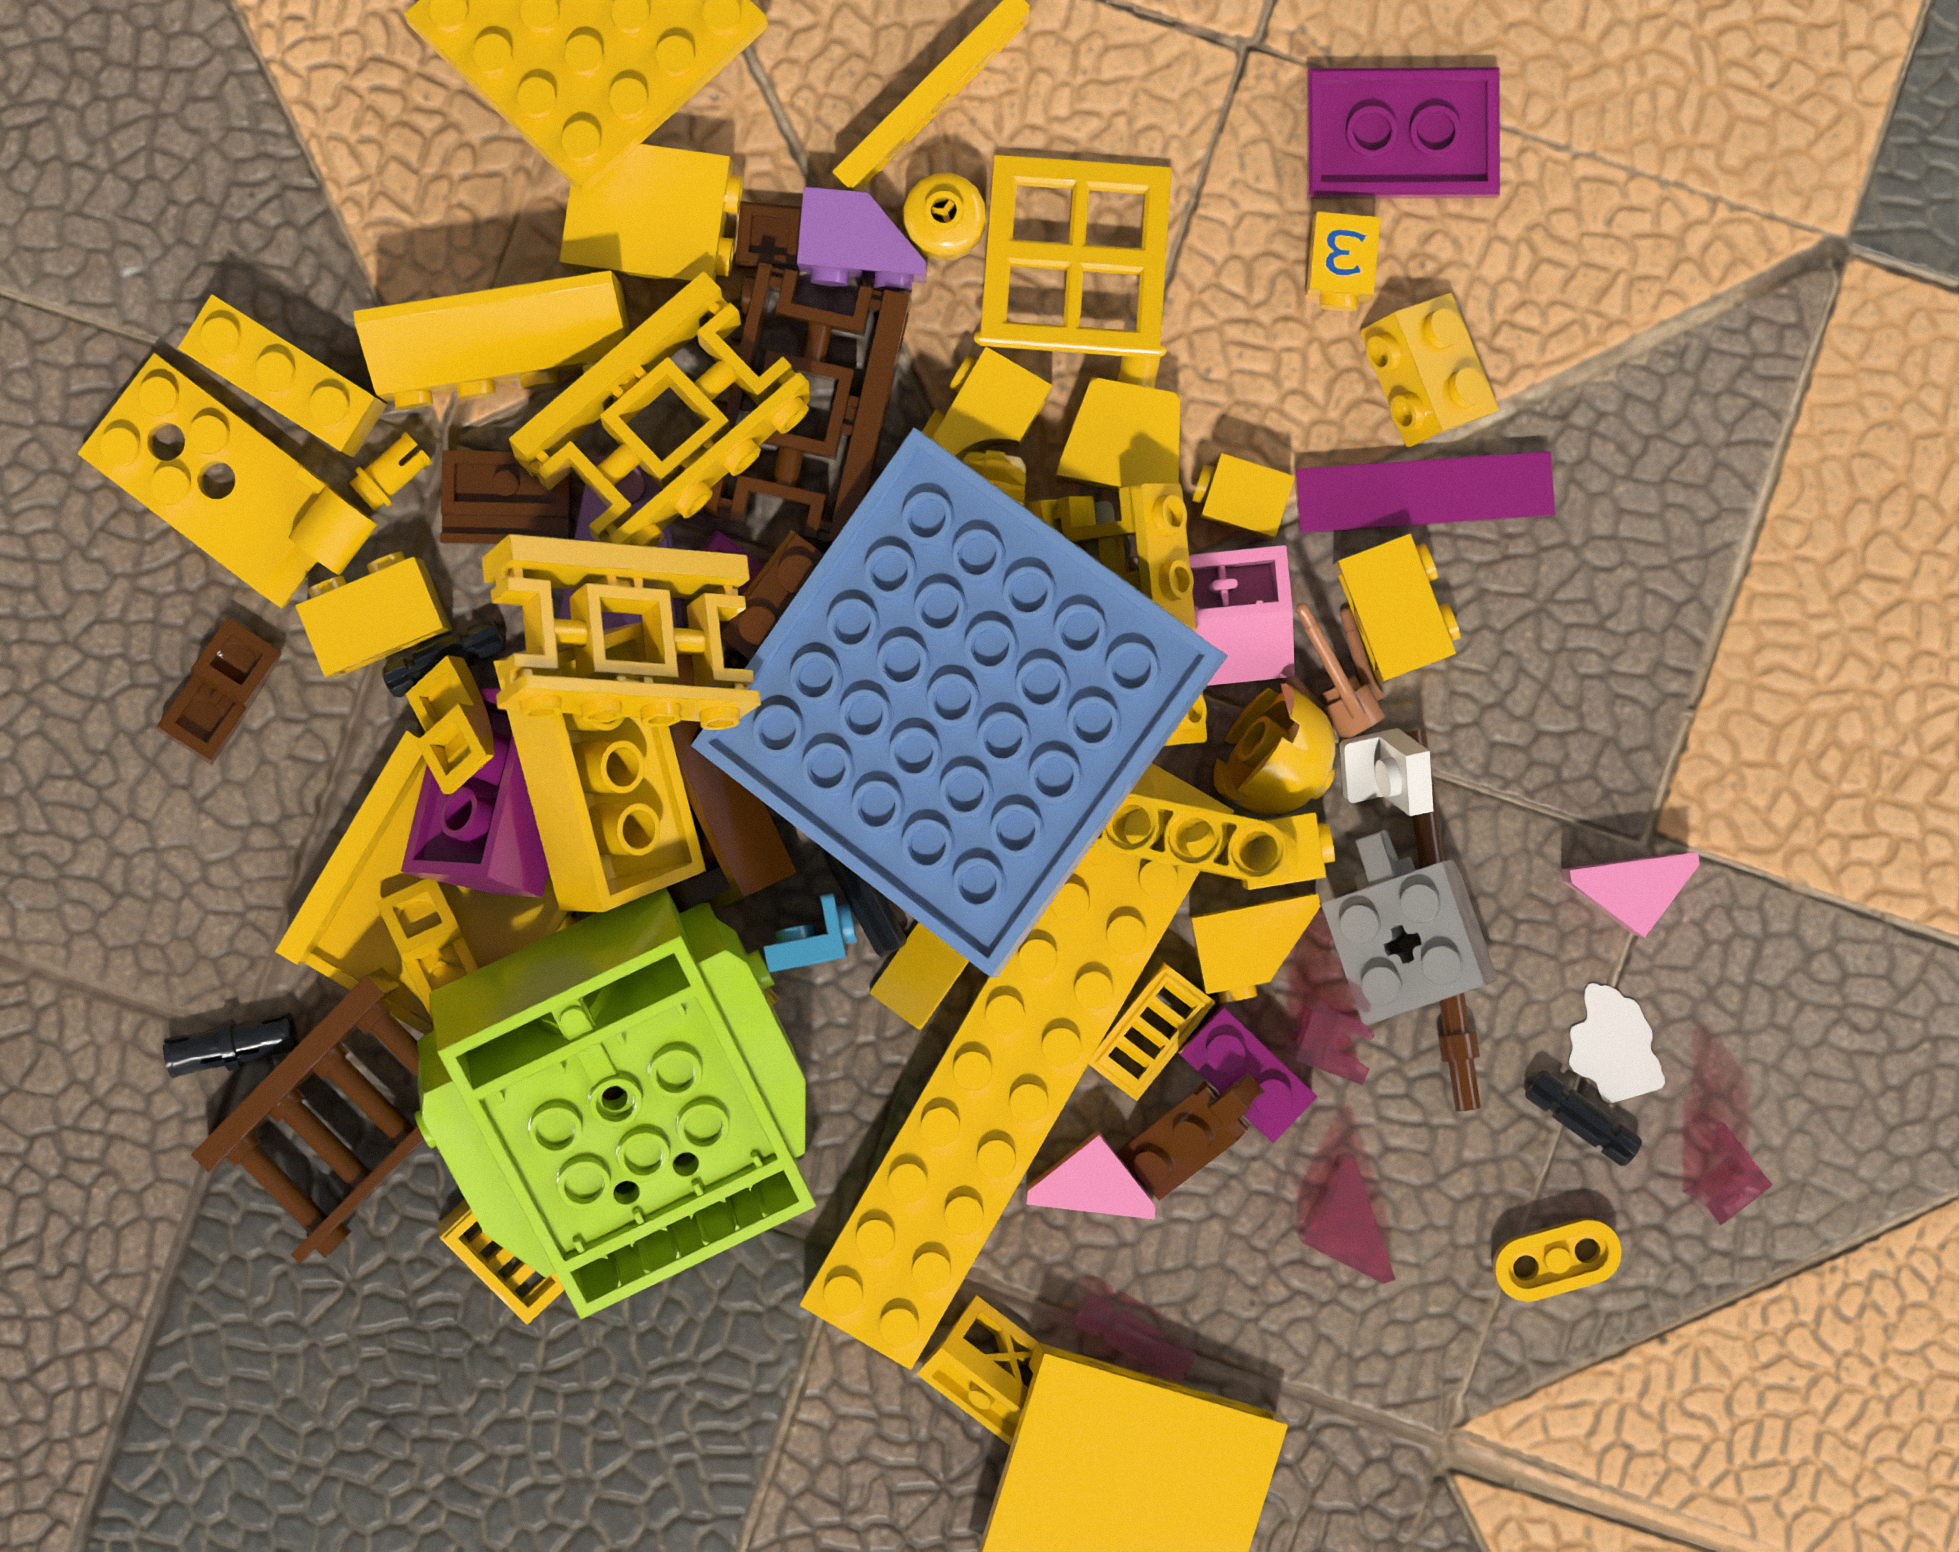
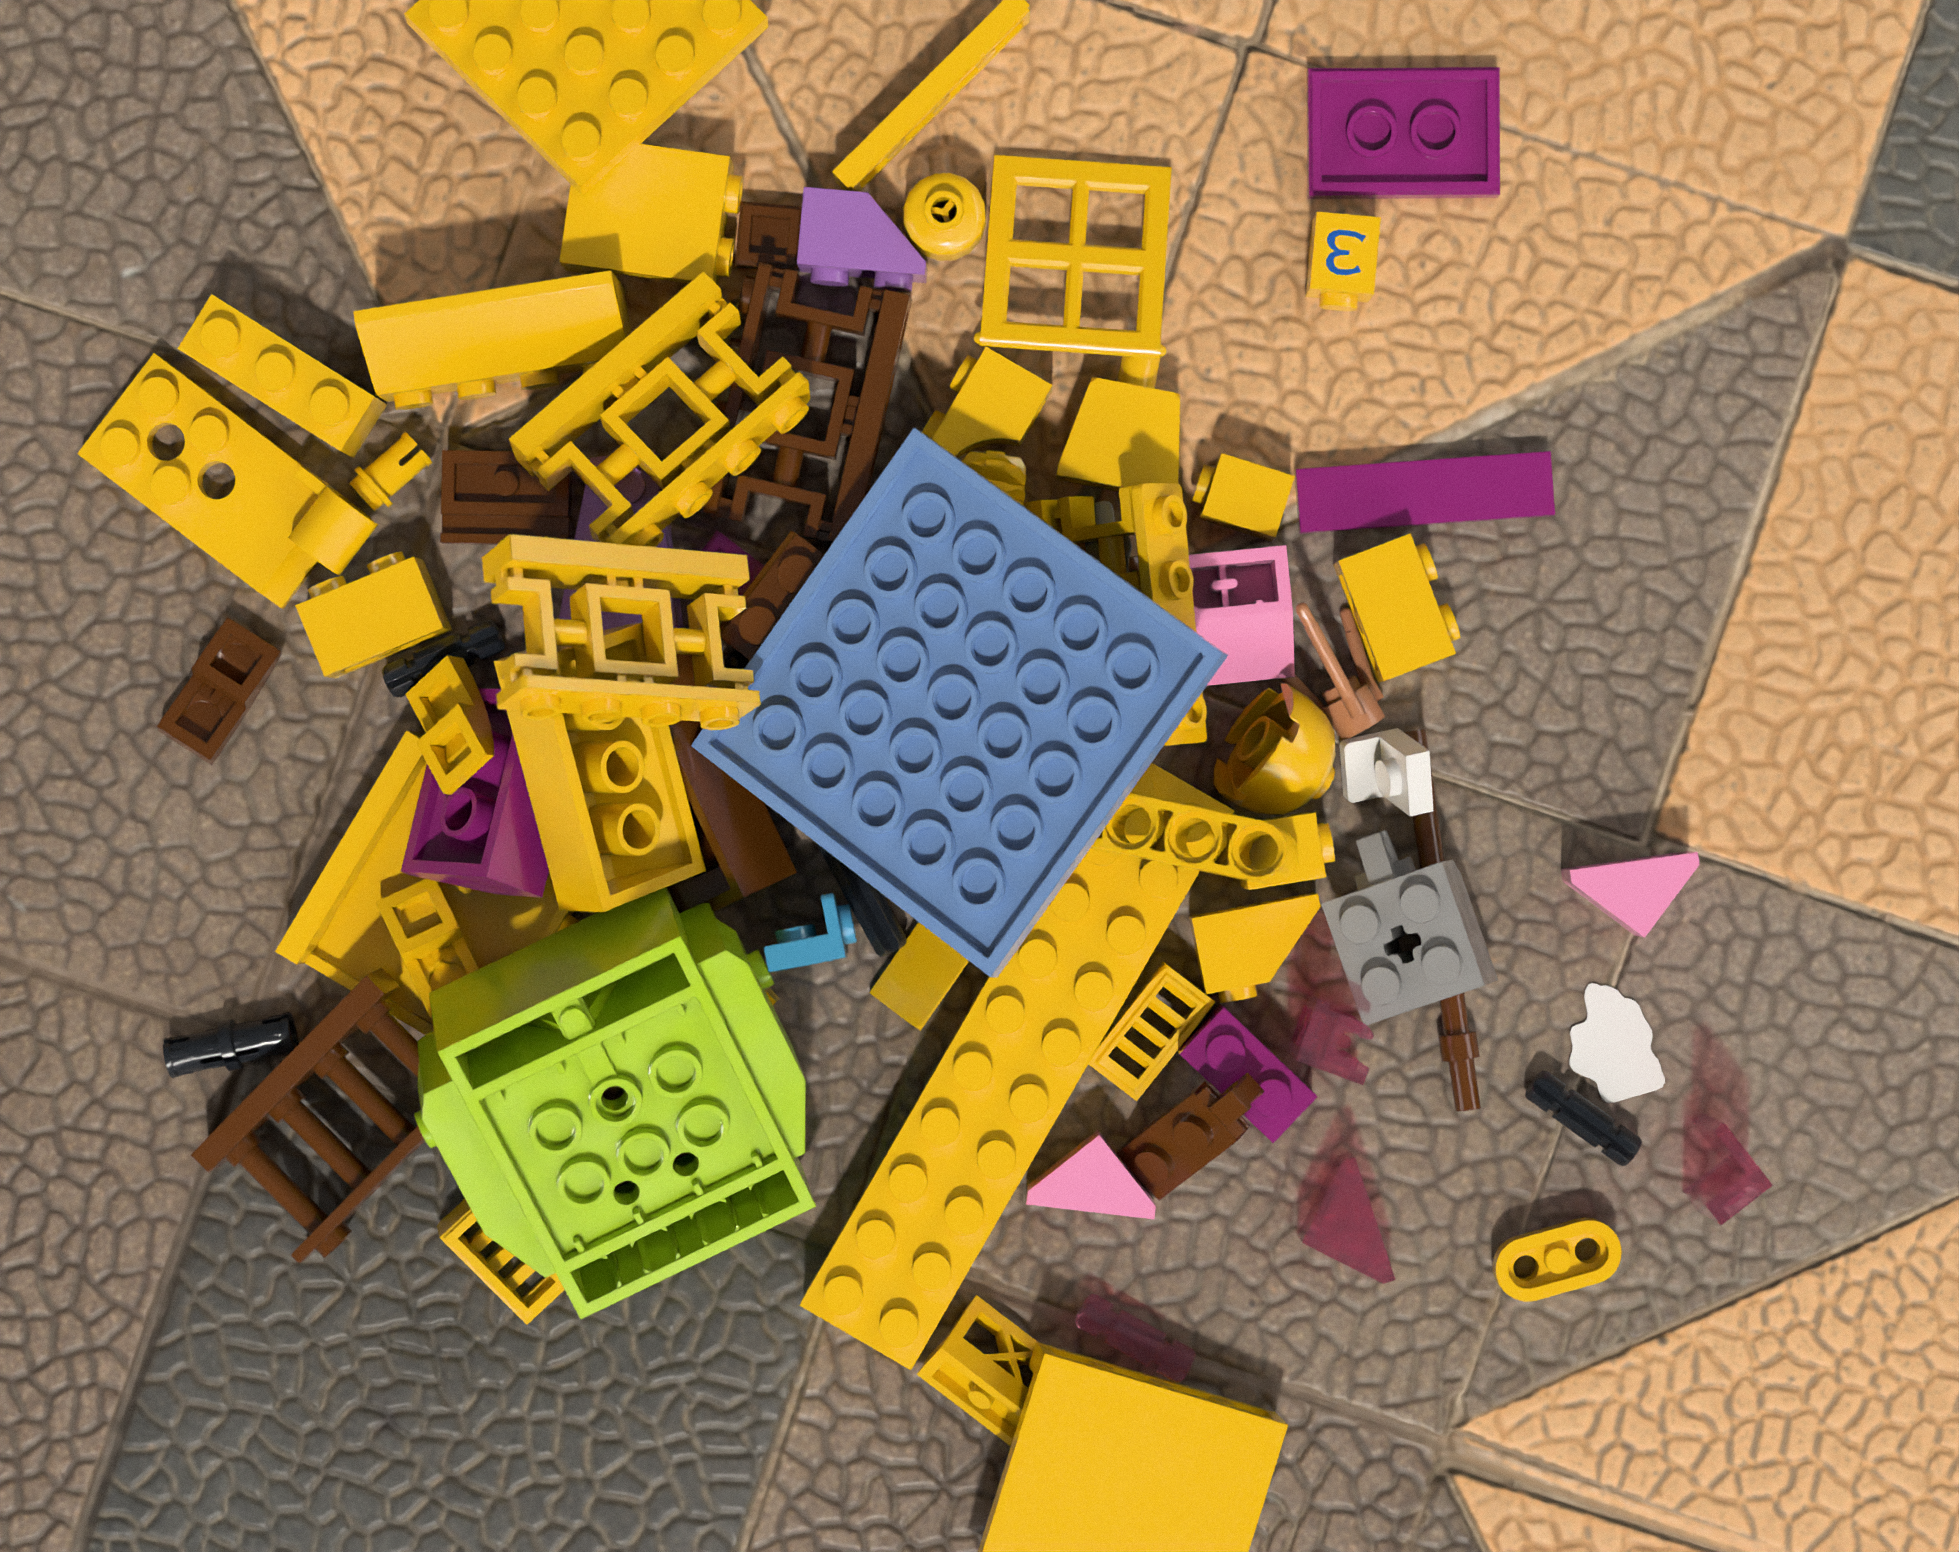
(1428, 369): yellow bracket -> none

